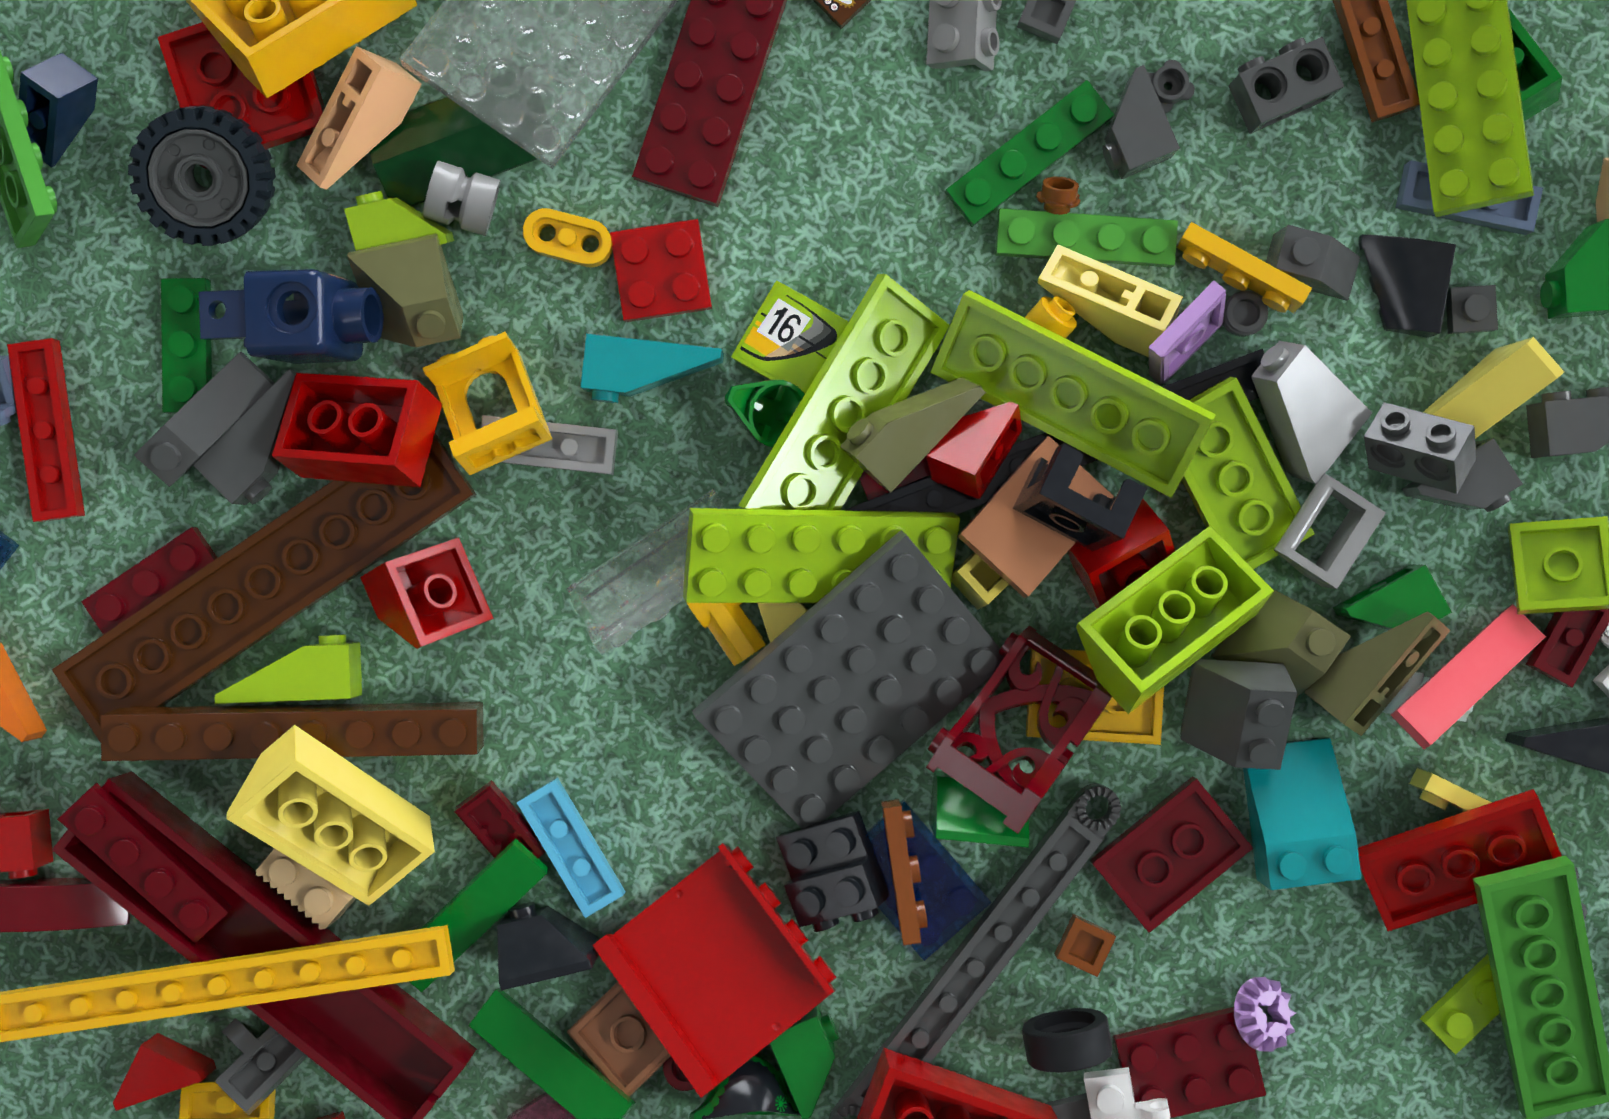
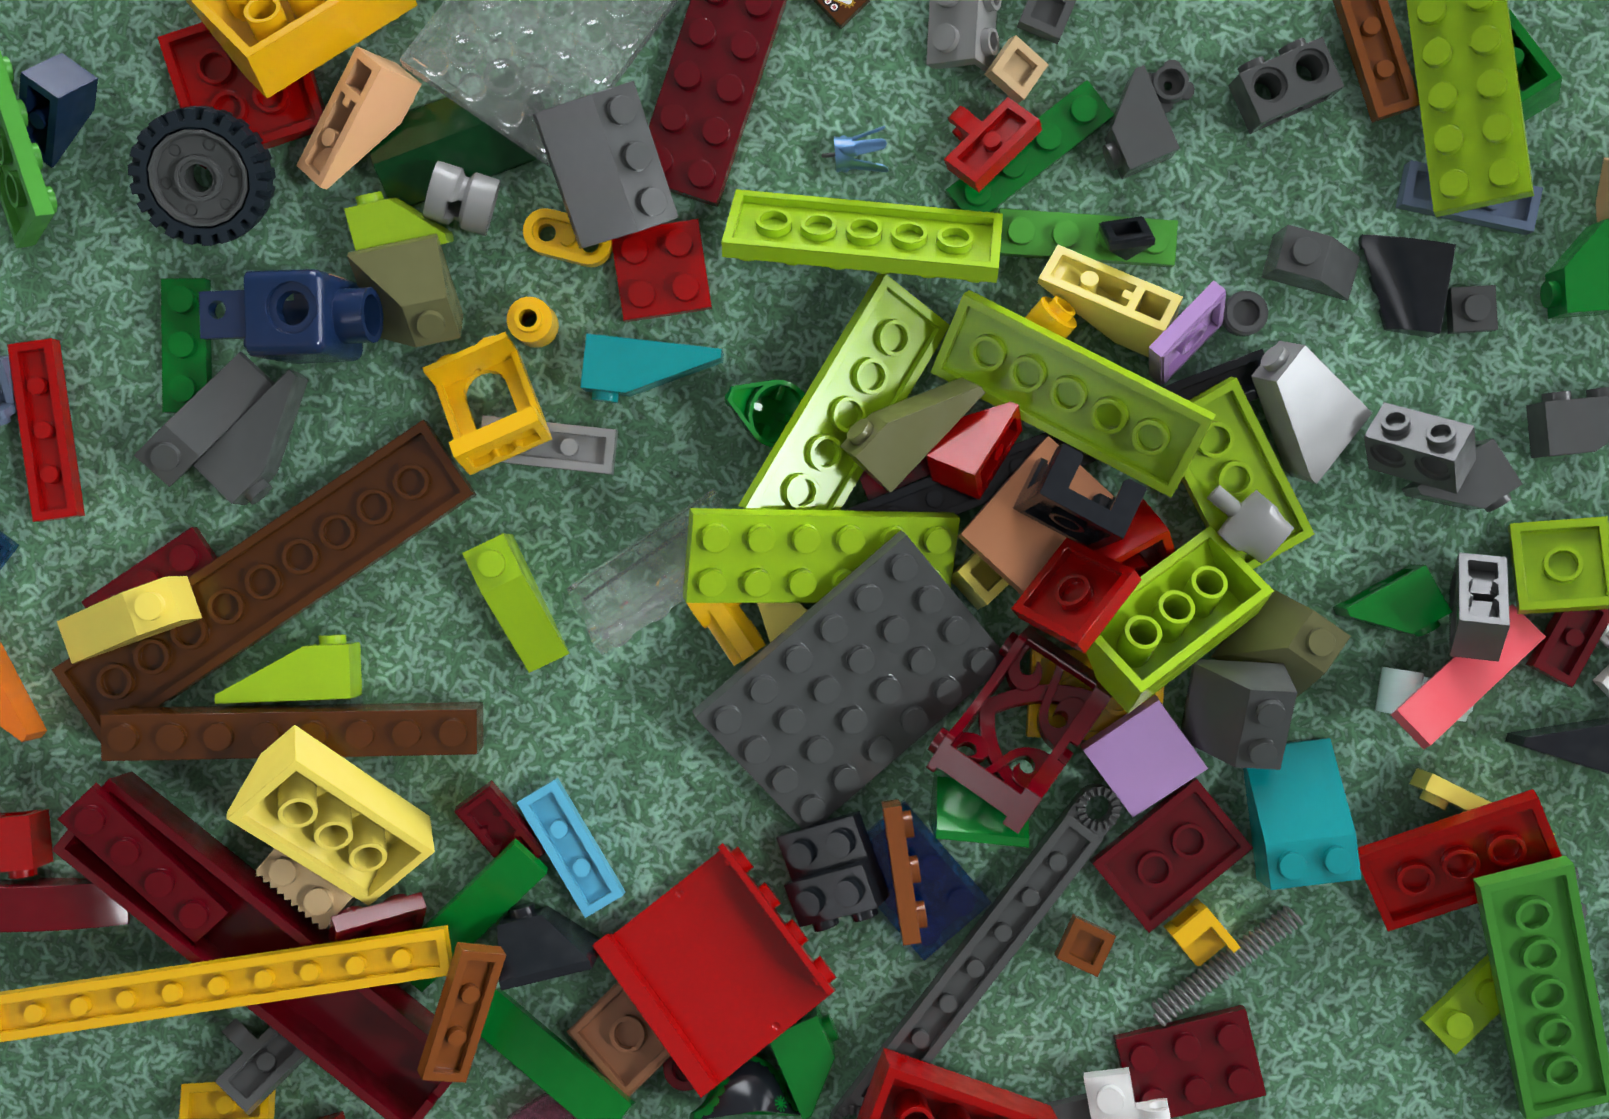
(129, 617): none -> light yellow slope
(160, 1069): red slope -> none
(358, 429): red brick -> none
(393, 915): none -> dark red plate
(428, 594): red slope -> none
(461, 1012): none -> dark orange plate
(516, 600): none -> lime slope
(544, 329): none -> yellow brick
(606, 165): none -> dark grey slope
(789, 337): slope -> none
(847, 148): none -> flat silver piece
(863, 236): none -> lime plate
(989, 143): none -> red plate
(1016, 69): none -> tan plate
(1059, 195): dark orange plate -> none
(1067, 1040): black tyre -> none
(1076, 594): none -> red plate
(1127, 236): none -> black slope
(1144, 756): none -> lavender tile
(1181, 1000): none -> light grey piece
(1199, 933): none -> yellow panel
(1243, 269): yellow plate -> none
(1251, 525): none -> light grey piece
(1252, 1021): lavender gear -> none
(1345, 543): light grey tile -> none
(1374, 672): olive slope -> none
(1479, 607): none -> dark grey brick
(1498, 385): light yellow slope -> none

